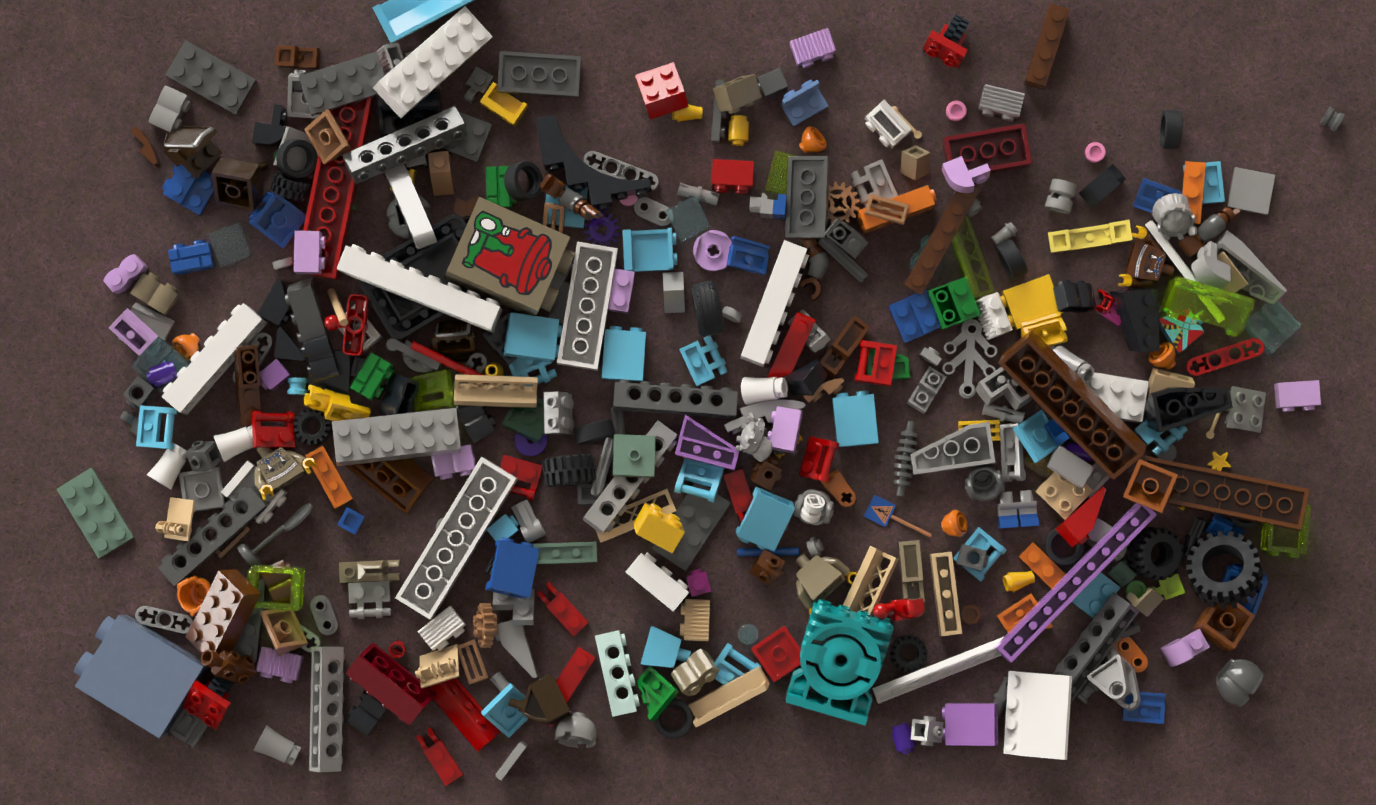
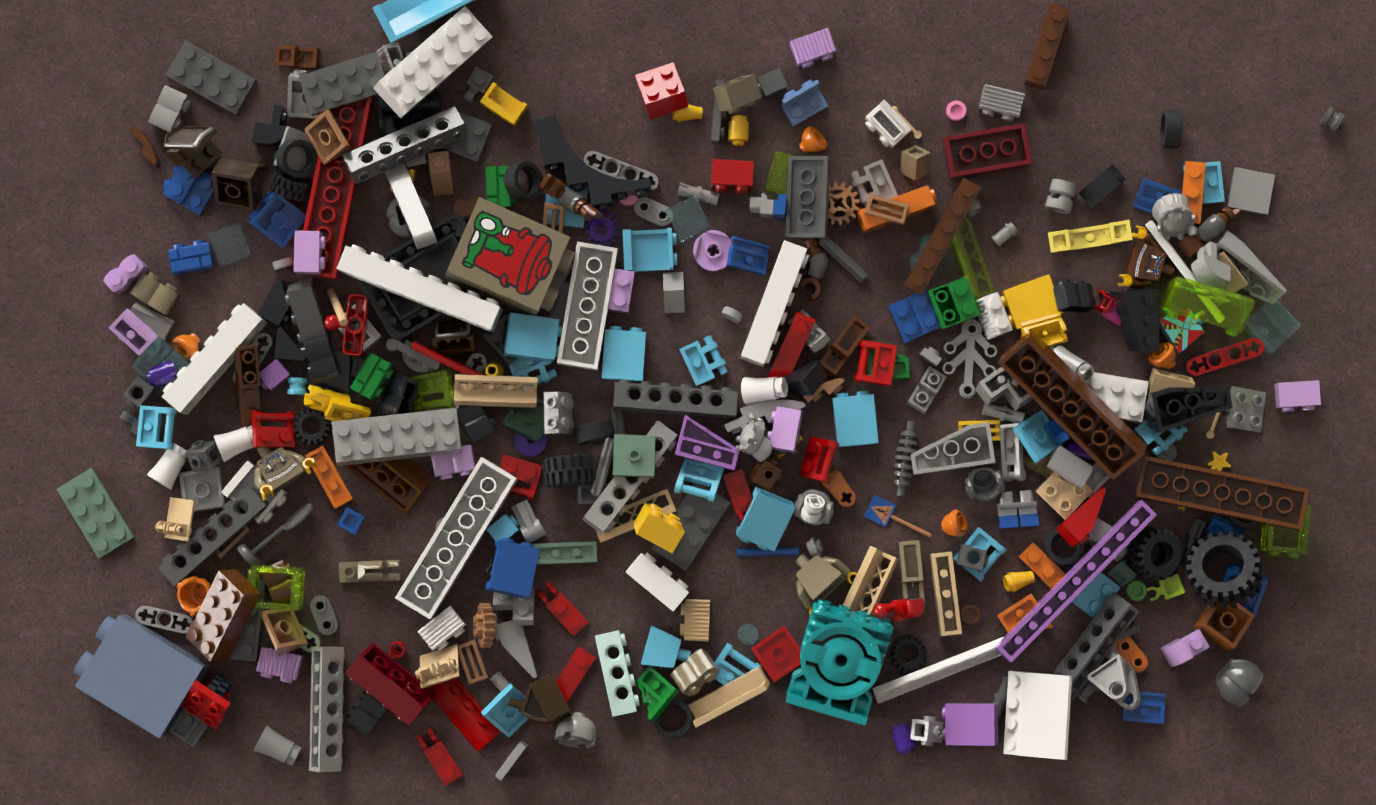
(229, 665): reddish brown brick -> none
(369, 592): light grey plate -> none
(539, 74): dark grey plate -> none
(698, 582): magenta brick -> none
(707, 308): black tyre -> none
(767, 567): reddish brown brick -> none
(846, 237): dark grey slope -> none
(948, 43): red plate -> none
(960, 178): lavender brick -> none
(1011, 259): black tyre -> none
(1095, 152): bright pink tile -> none
(1147, 602): dark tan panel -> none
(1150, 486): dark orange slope -> none

